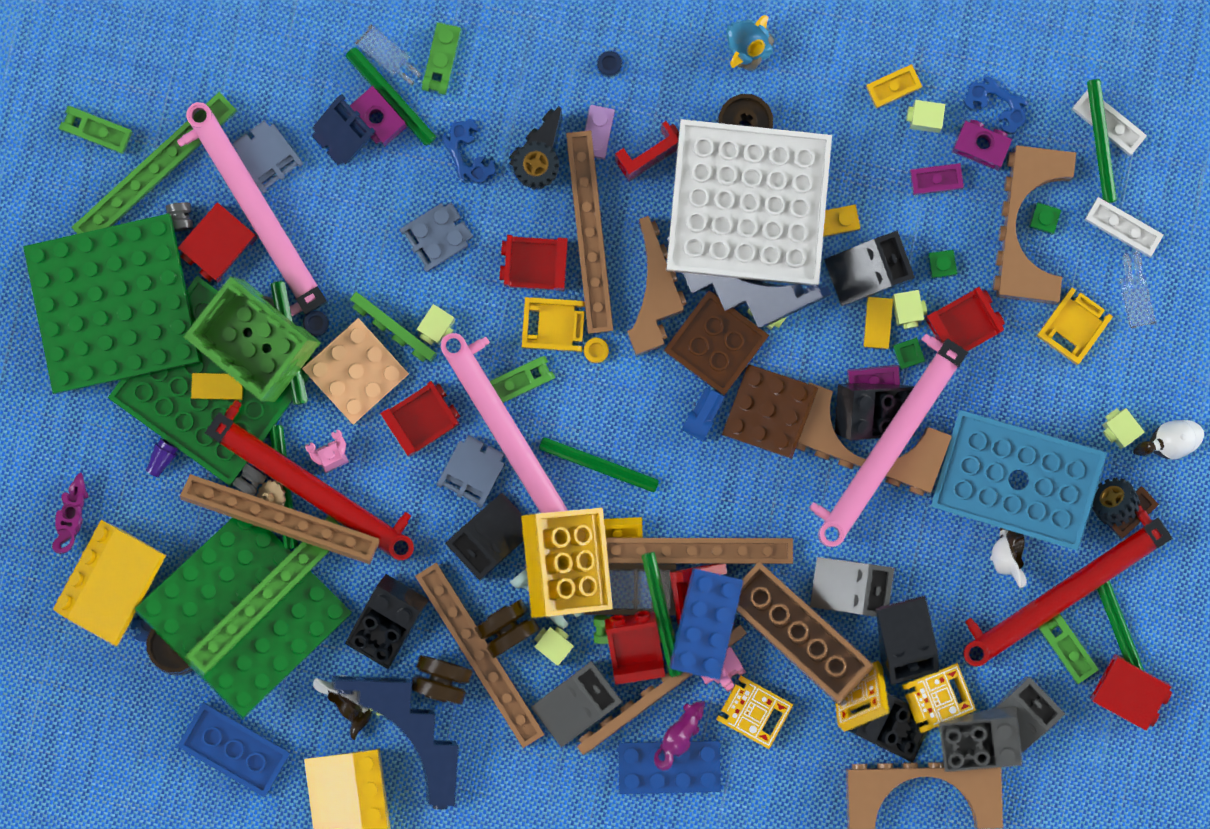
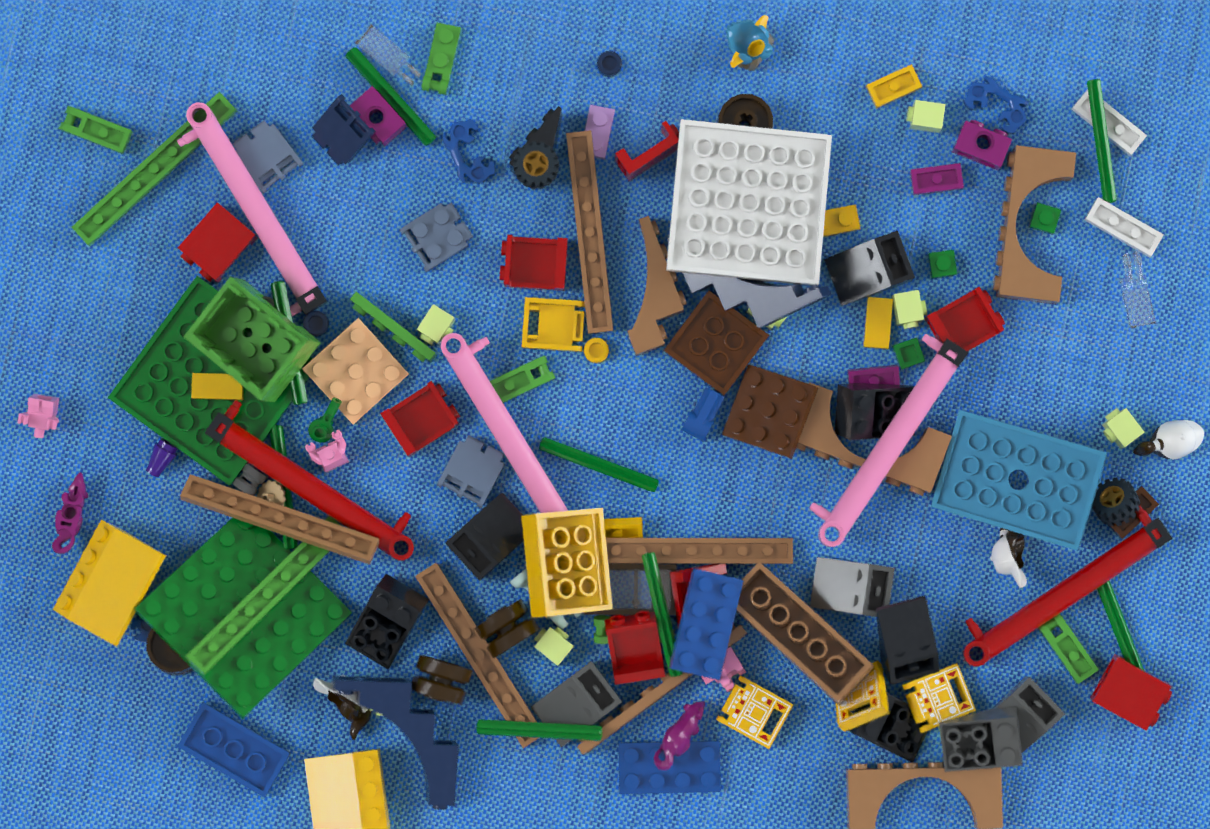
(40, 414): none -> bright pink piece
(111, 303): green plate -> none
(180, 216): dark grey wheel -> none
(321, 429): none -> green plate
(539, 730): none -> green axle
(1077, 323): yellow container -> none

